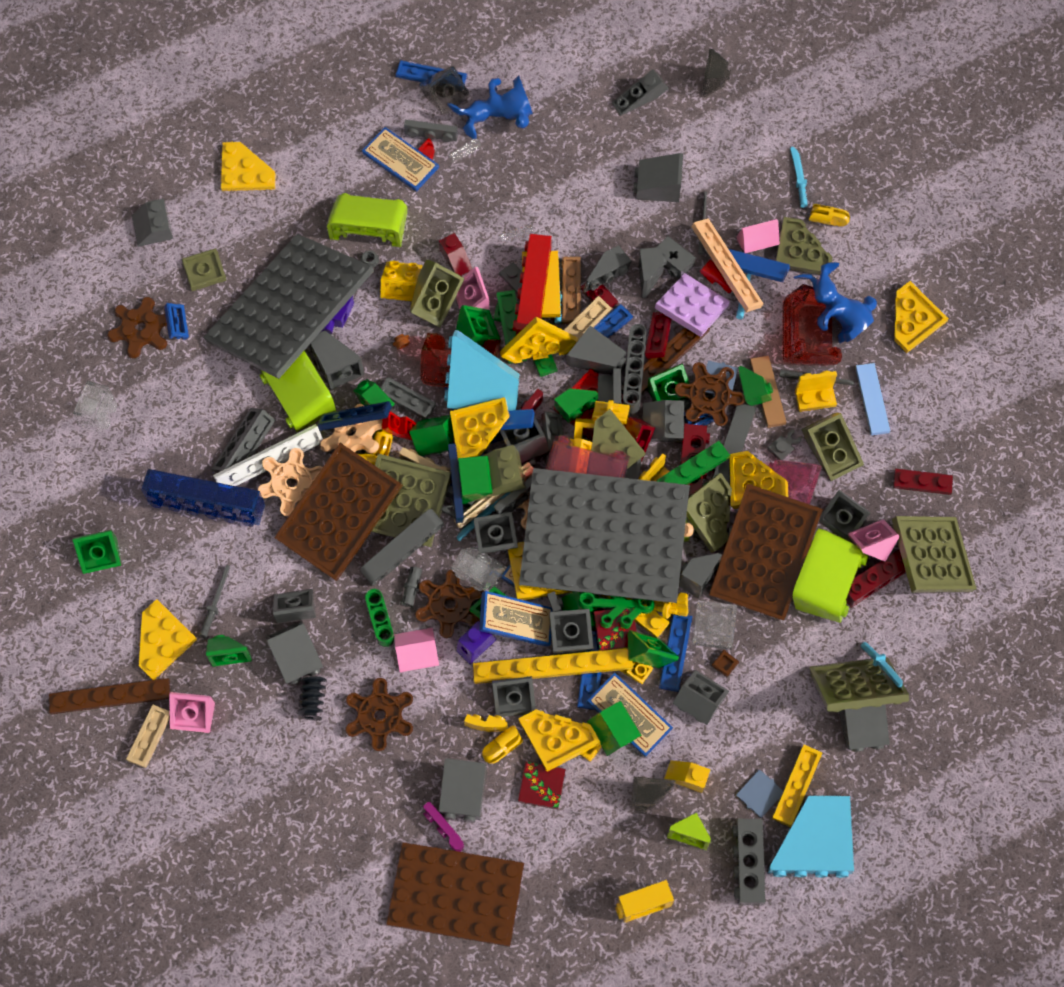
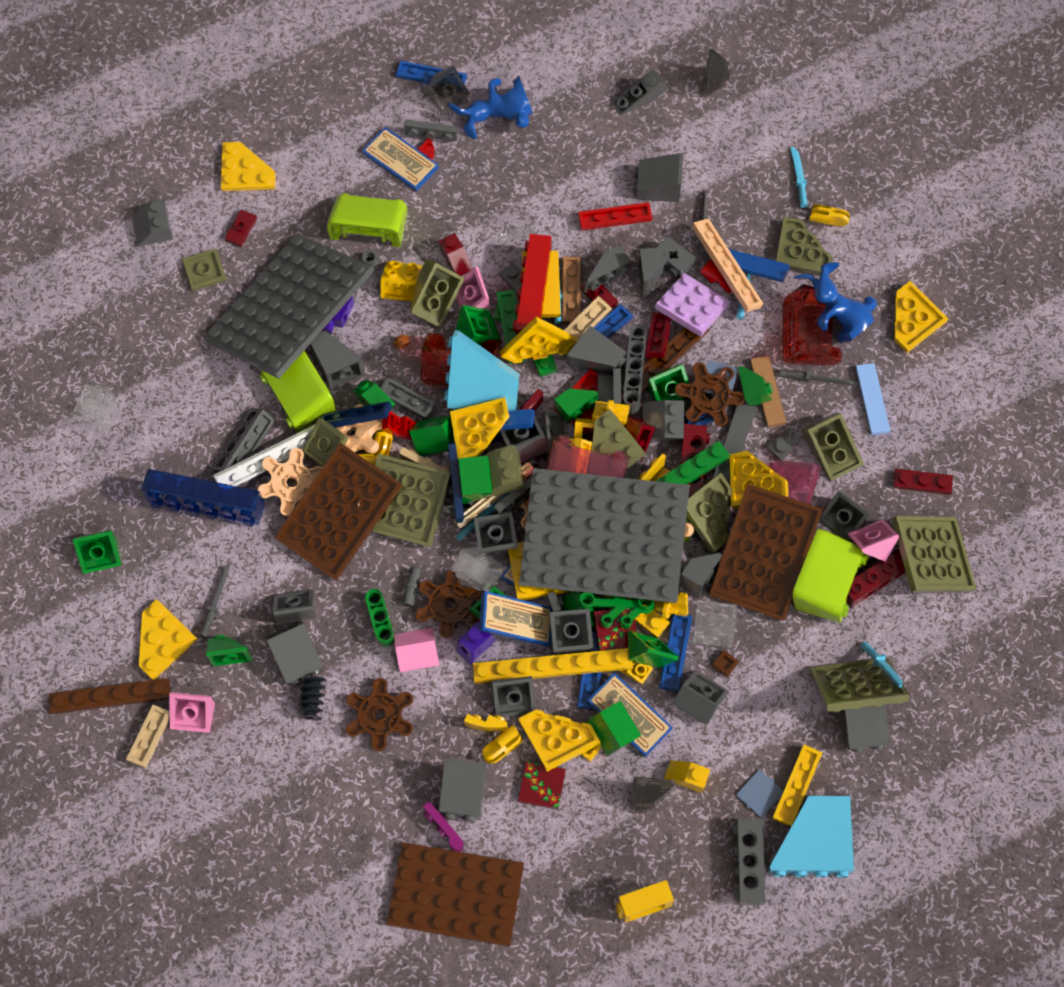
(139, 338): reddish brown plate -> none
(173, 321): blue tile -> none
(241, 228): none -> dark red plate
(323, 441): none -> olive tile
(402, 546): dark grey beam -> none
(464, 150): clear axle -> none
(615, 216): none -> red plate
(691, 832): lime slope -> none
(759, 236): bright pink slope -> none
(816, 391): yellow bracket -> none

